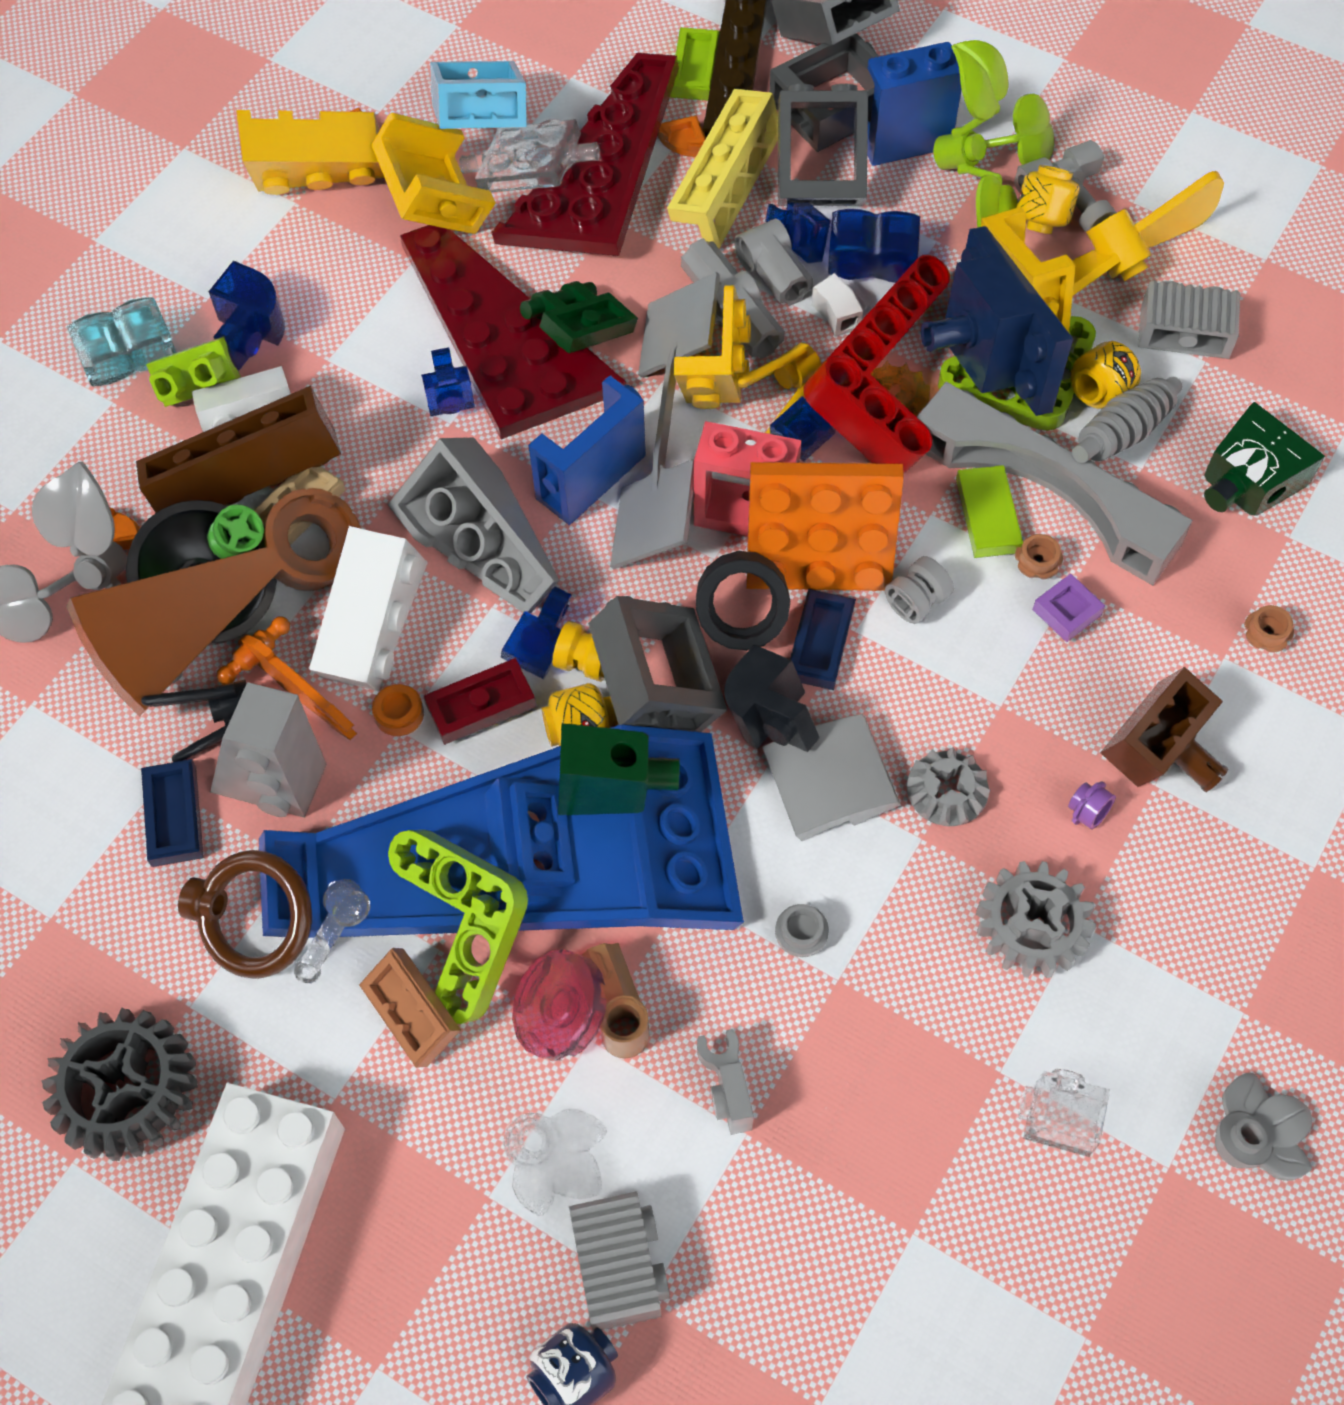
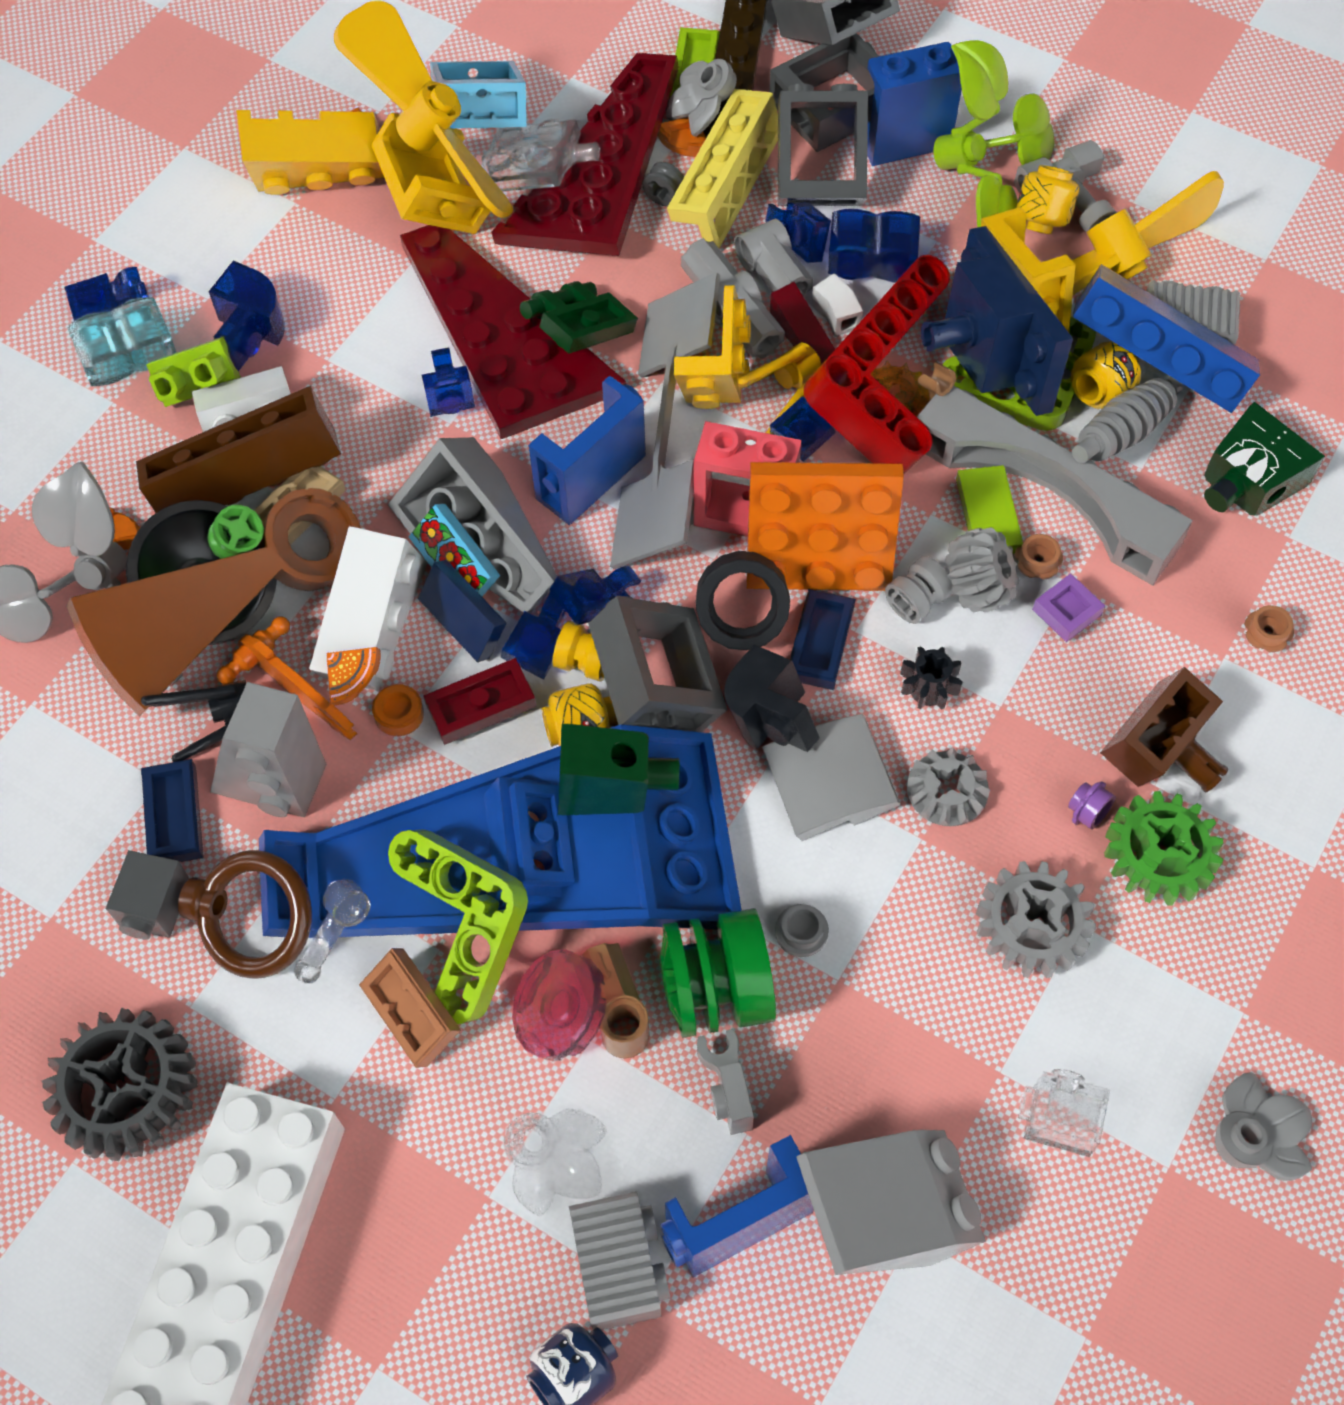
(102, 295): none -> clear blue plate
(147, 895): none -> dark grey brick
(351, 672): none -> orange tile
(384, 52): none -> yellow piece
(444, 538): none -> tile
(462, 610): none -> dark blue tile
(586, 593): none -> clear blue plate
(662, 183): none -> dark grey bush
(701, 93): none -> light grey plate
(718, 972): none -> green wheel
(744, 1223): none -> blue panel
(799, 321): none -> dark red piece
(891, 1202): none -> light grey slope
(931, 677): none -> black gear
(940, 382): none -> medium nougat hand
(982, 570): none -> light grey gear
(1166, 338): none -> blue brick
(1168, 872): none -> bright green gear

